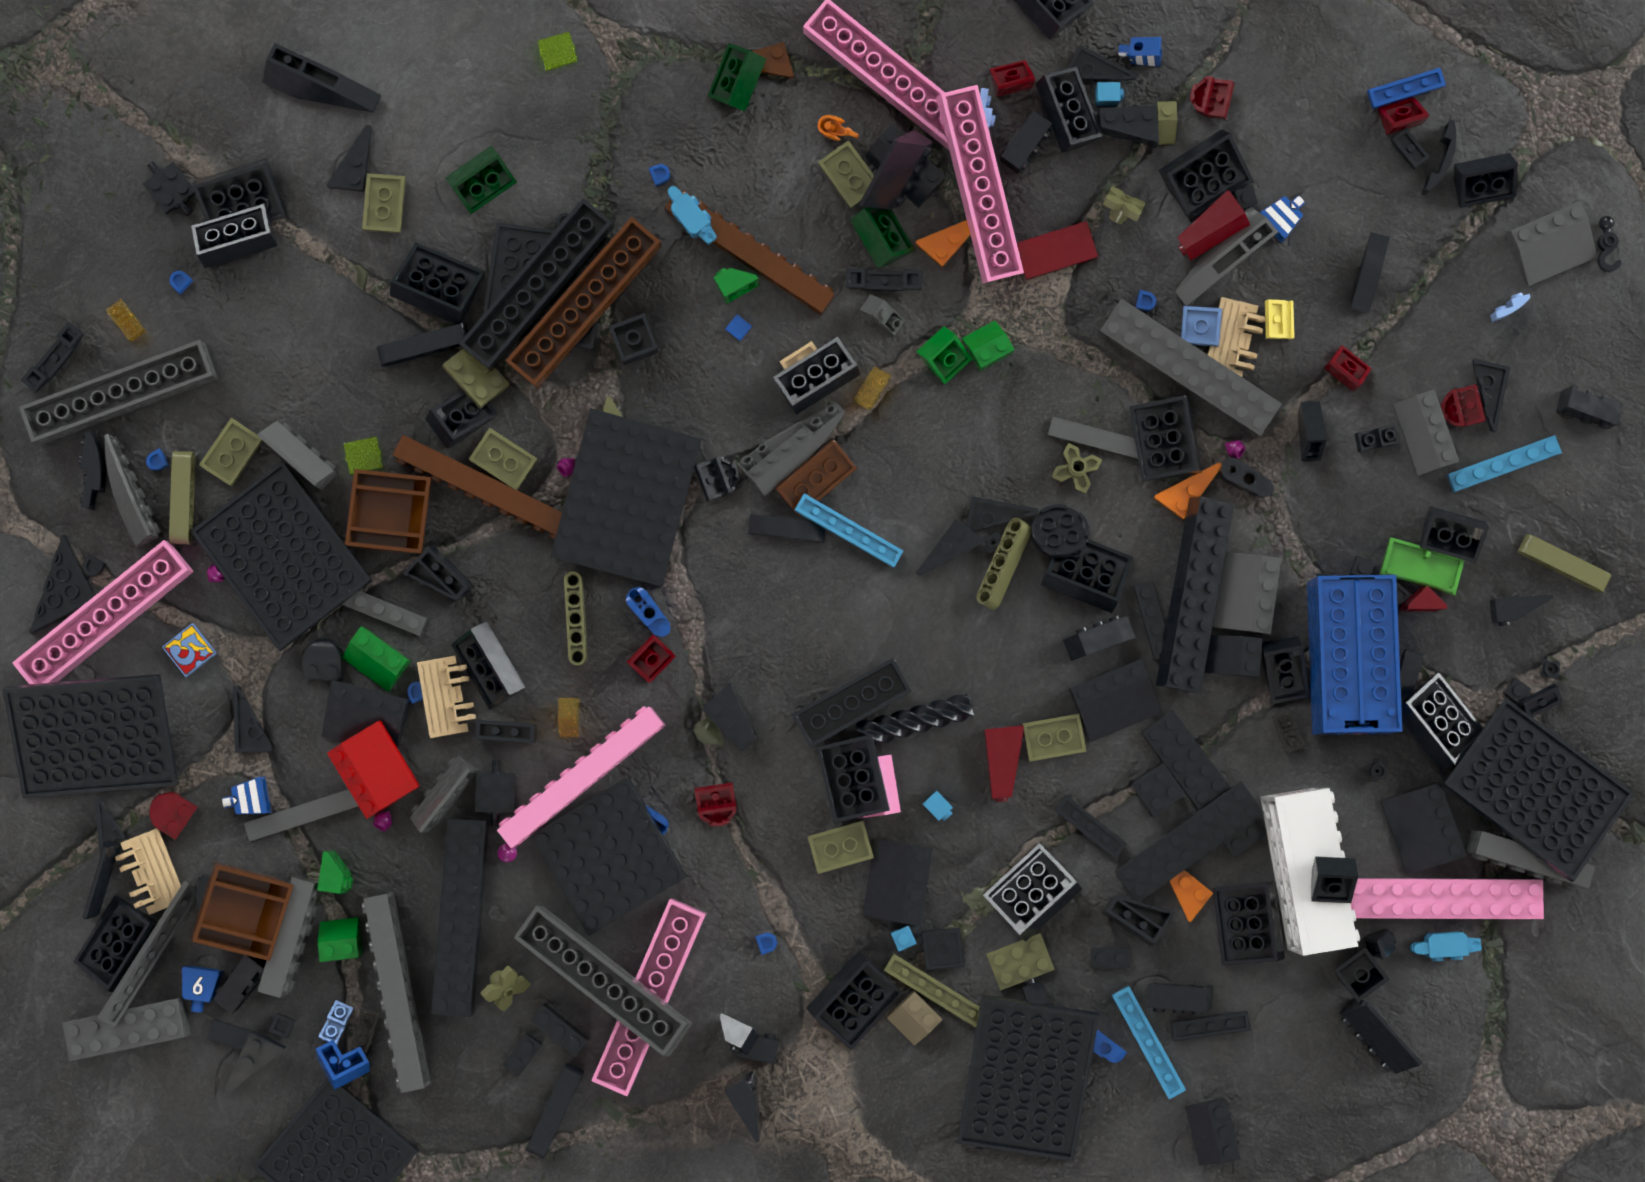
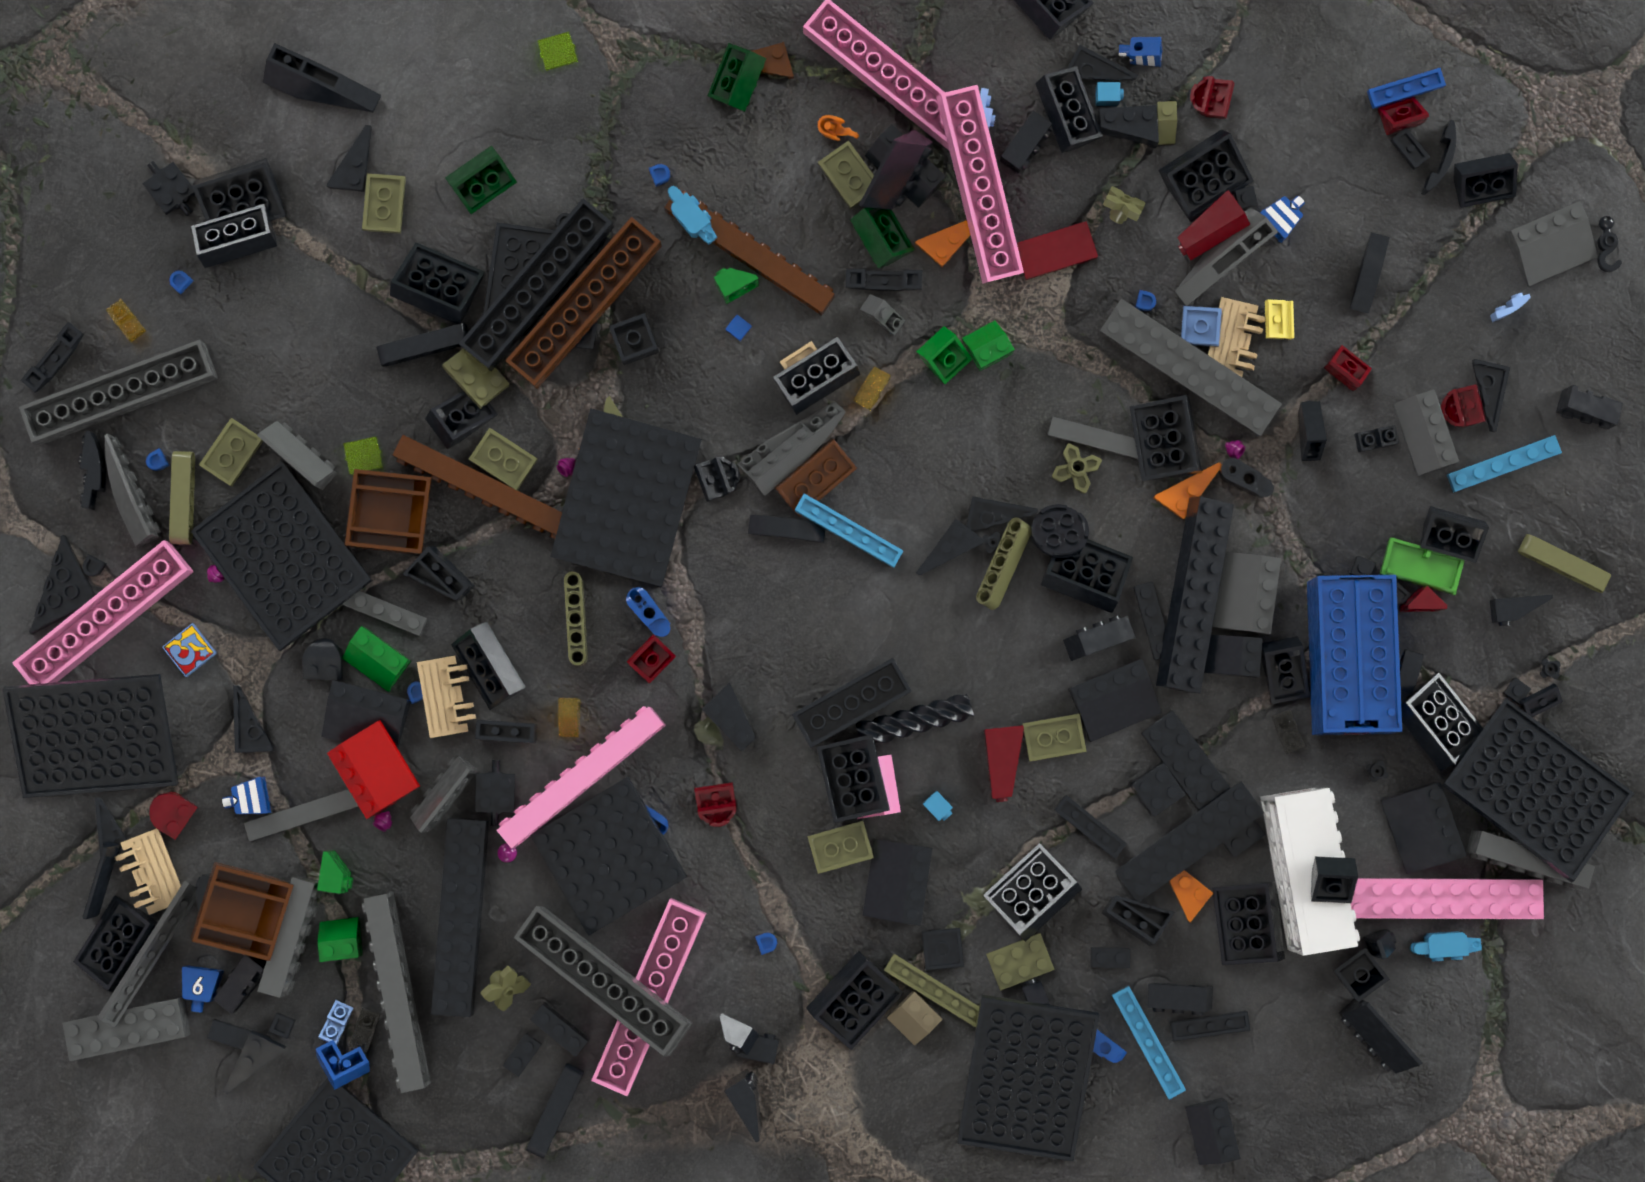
(903, 937): dark azure brick -> none
(1012, 78): dark red slope -> none

